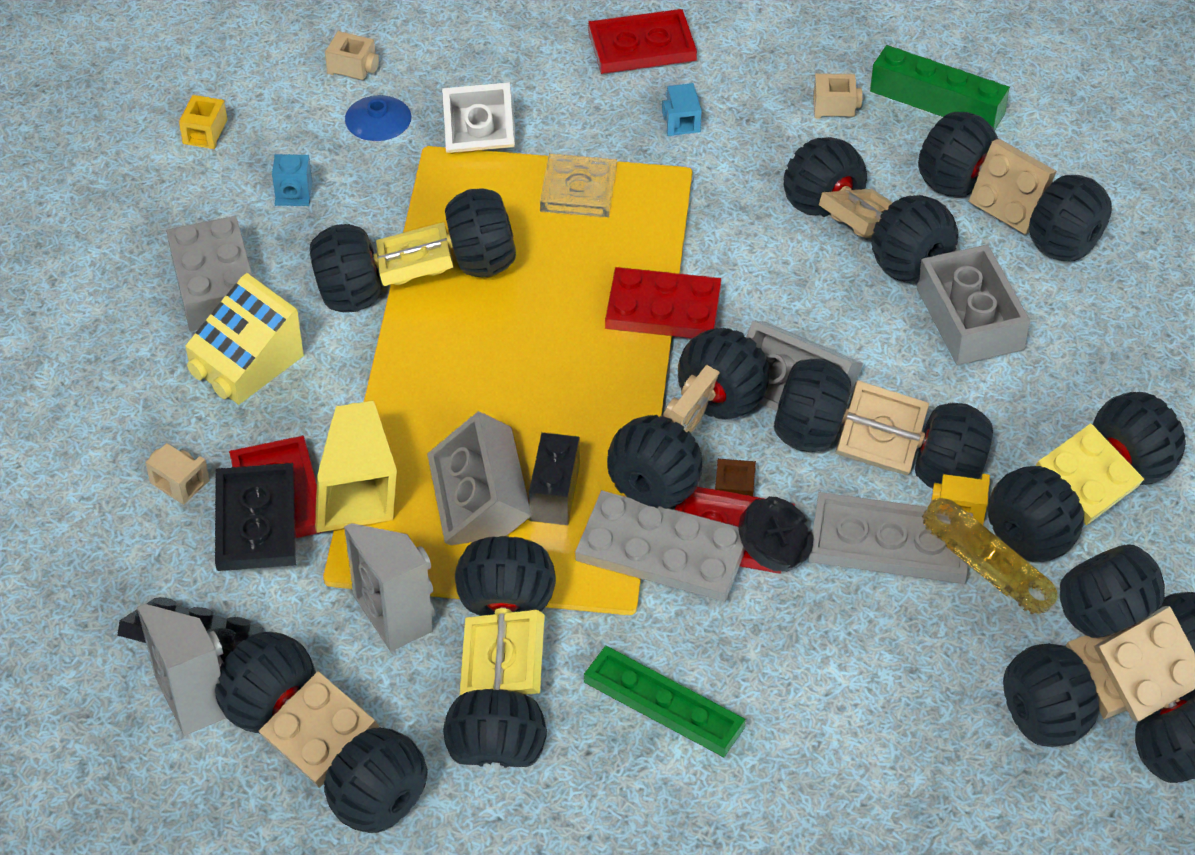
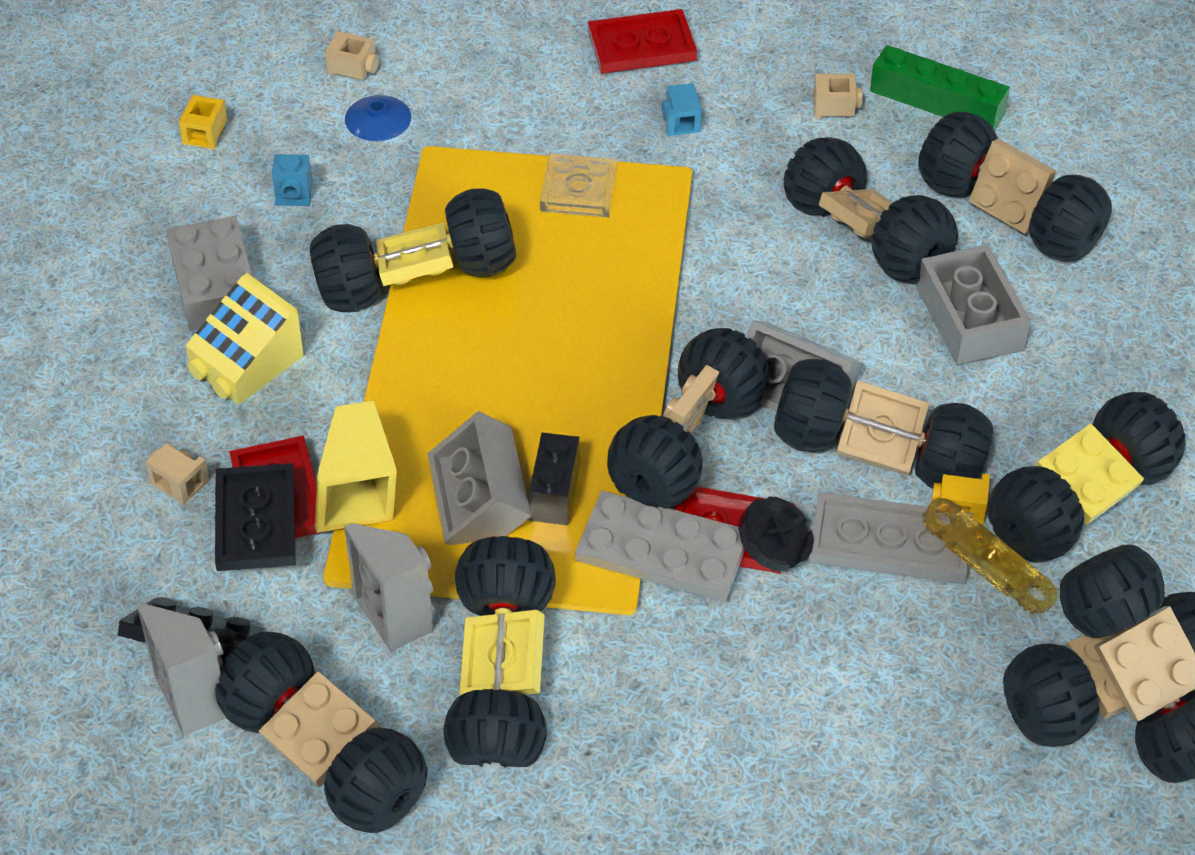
(478, 117): white slope -> none
(662, 302): red plate -> none
(664, 701): green plate -> none
(735, 476): reddish brown plate -> none

